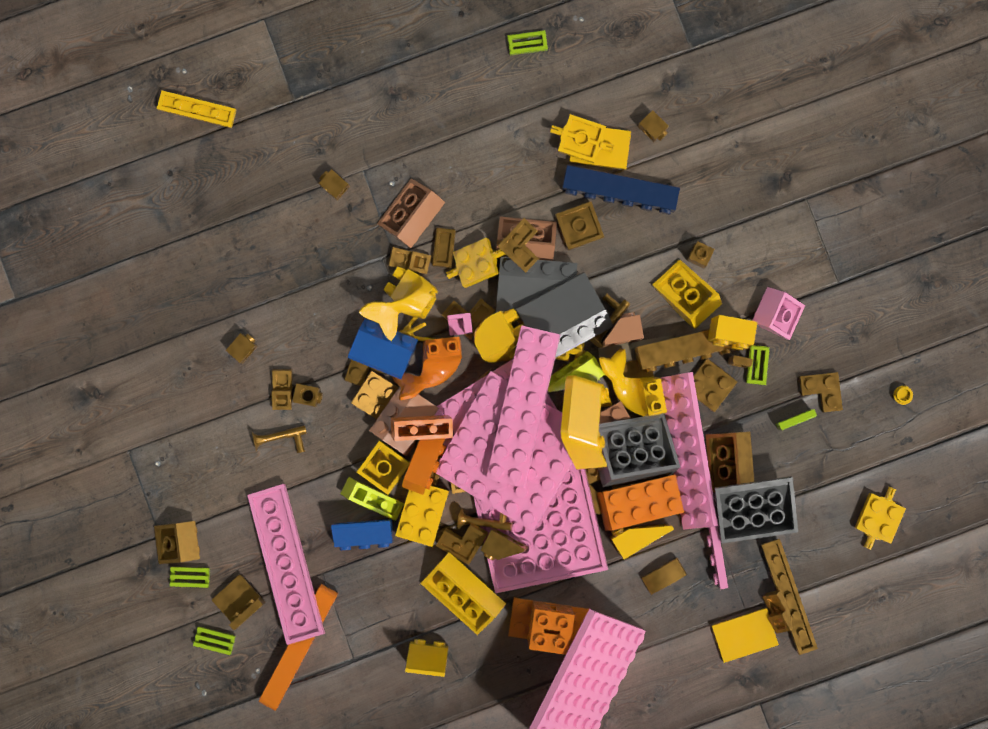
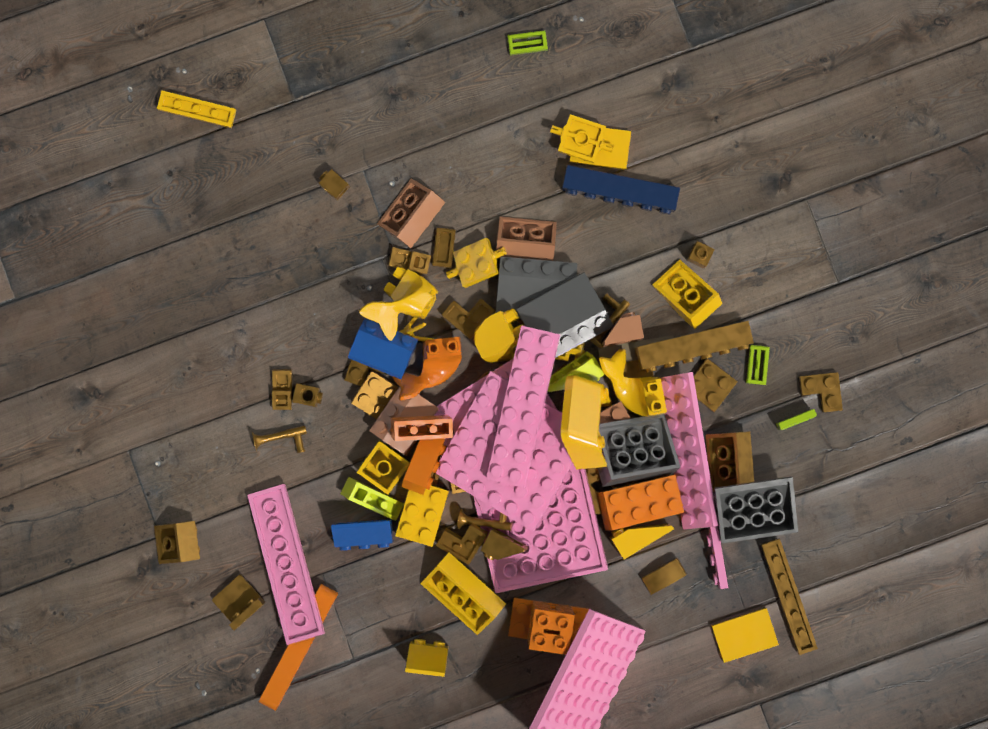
(195, 577): lime tile -> none
(213, 648): lime tile -> none
(242, 347): pearl gold brick -> none
(460, 324): bright pink panel -> none
(515, 246): pearl gold plate -> none
(579, 225): pearl gold plate -> none
(653, 127): pearl gold brick -> none
(732, 331): yellow brick -> none
(740, 361): pearl gold tile -> none
(778, 313): bright pink slope -> none
(780, 615): pearl gold slope -> none
(880, 518): yellow plate -> none
(903, 395): yellow plate -> none

